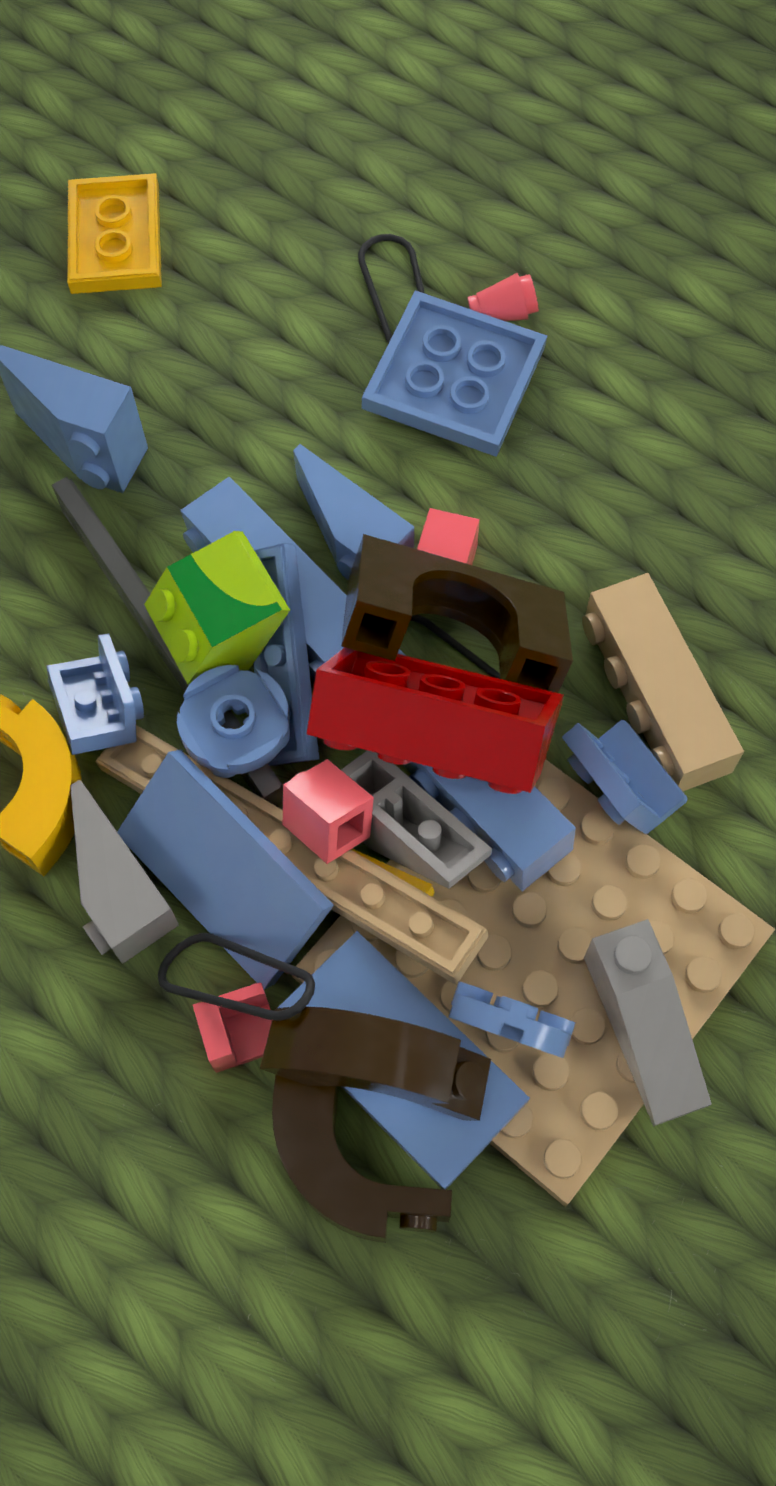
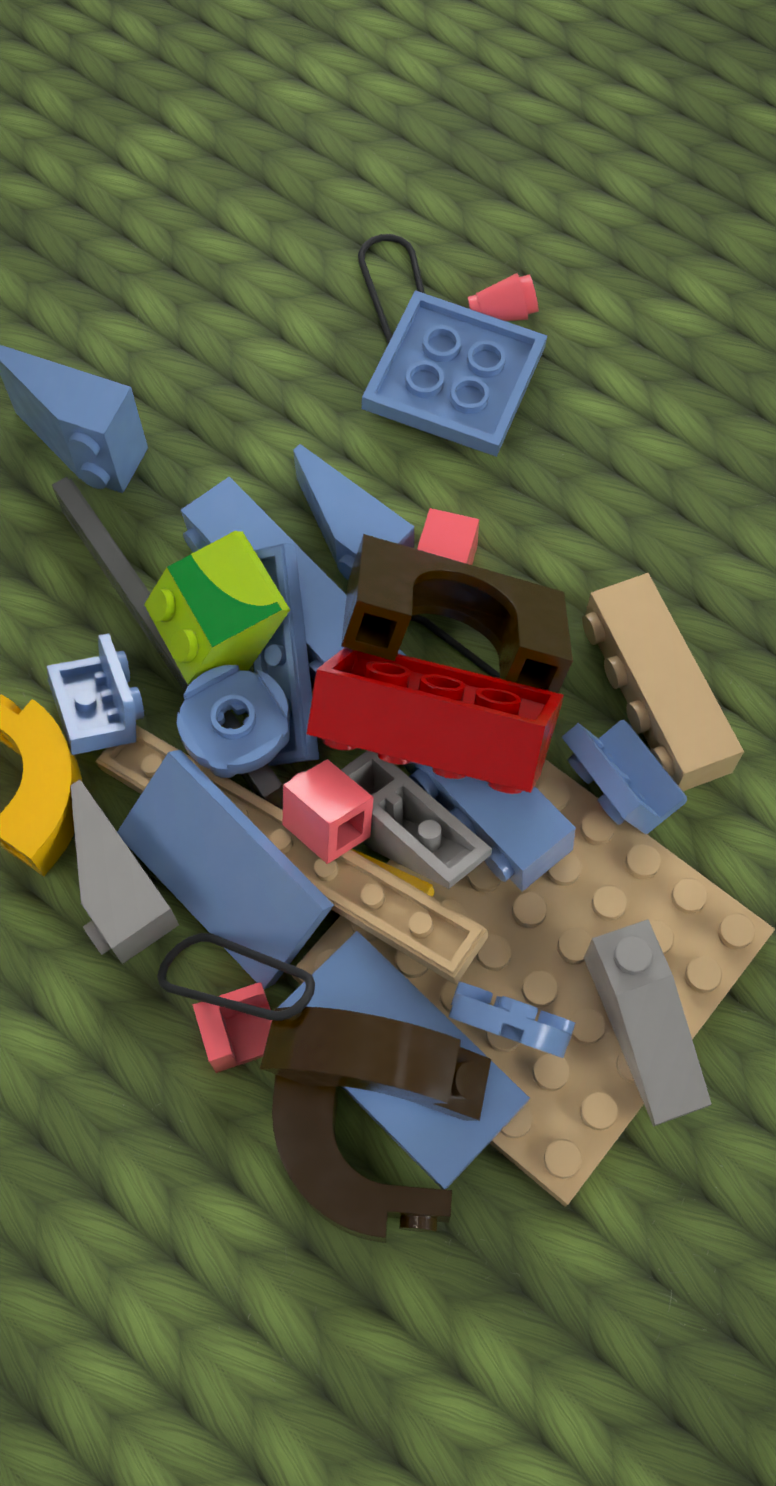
(114, 233): yellow tile -> none

